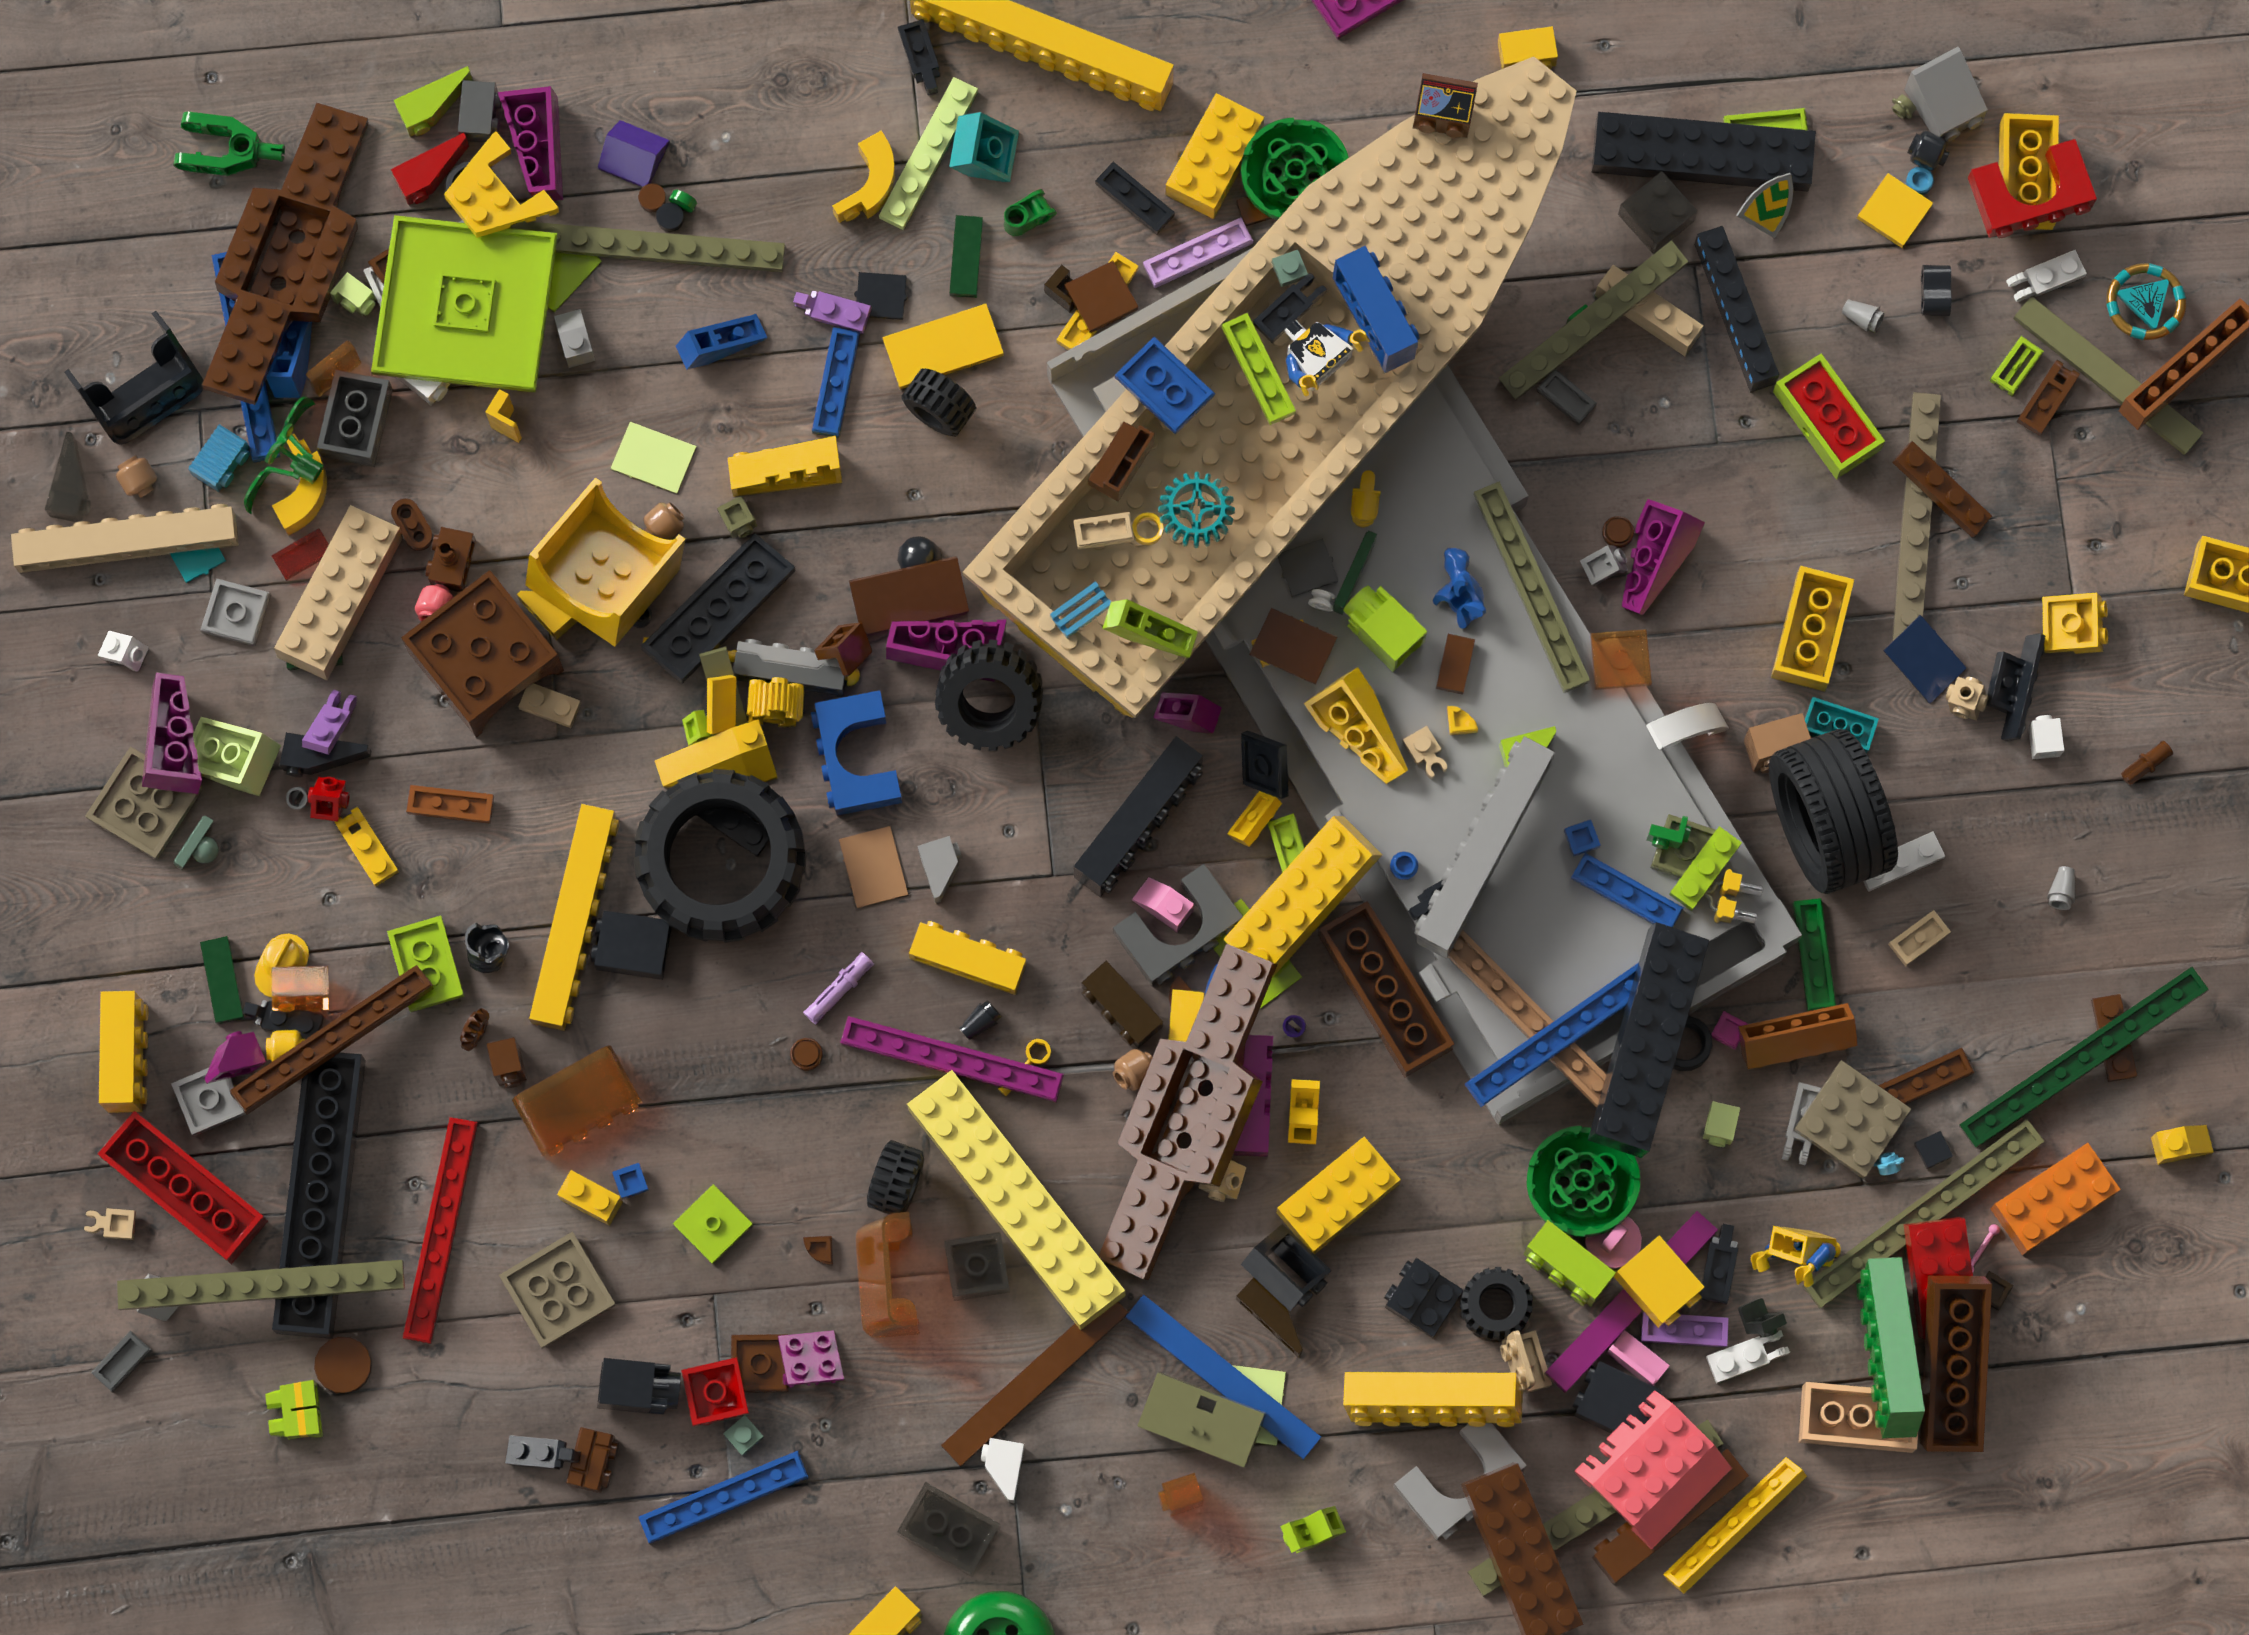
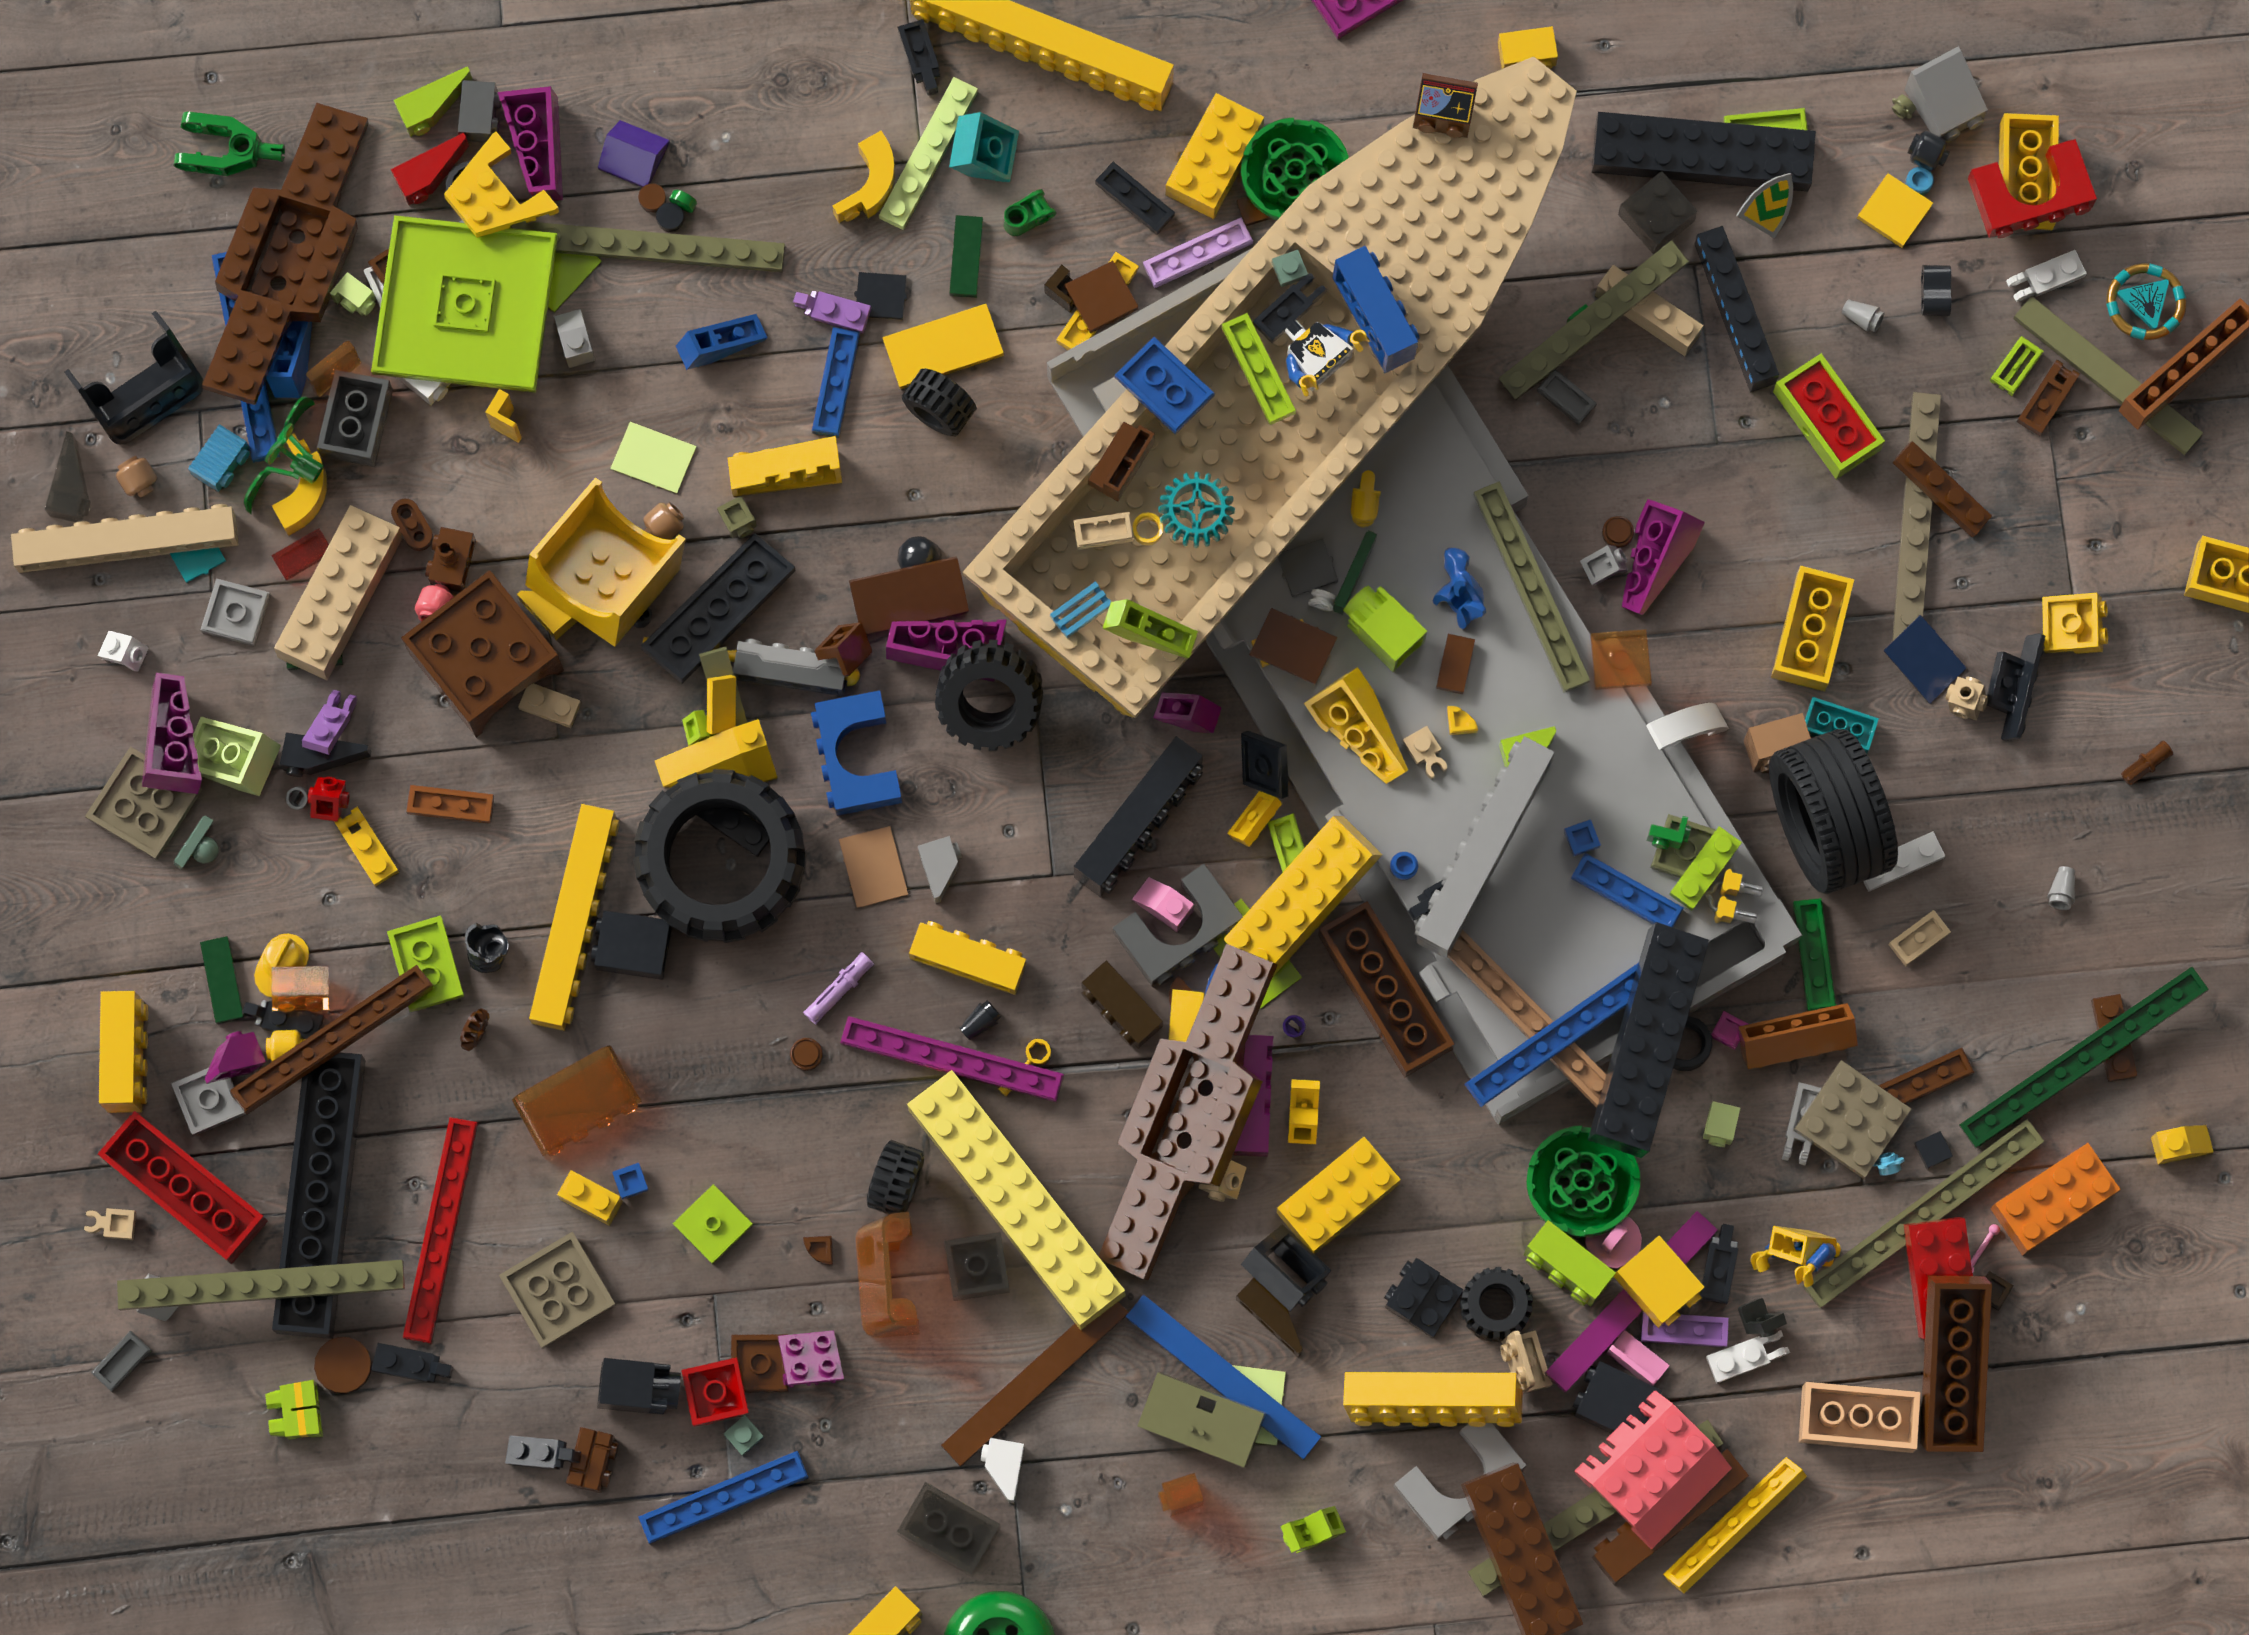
(409, 1363): none -> black hinge
(507, 1062): reddish brown brick -> none
(775, 702): yellow brick -> none
(1132, 1069): medium nougat head -> none
(1891, 1348): brick -> none
(2046, 737): white brick -> none

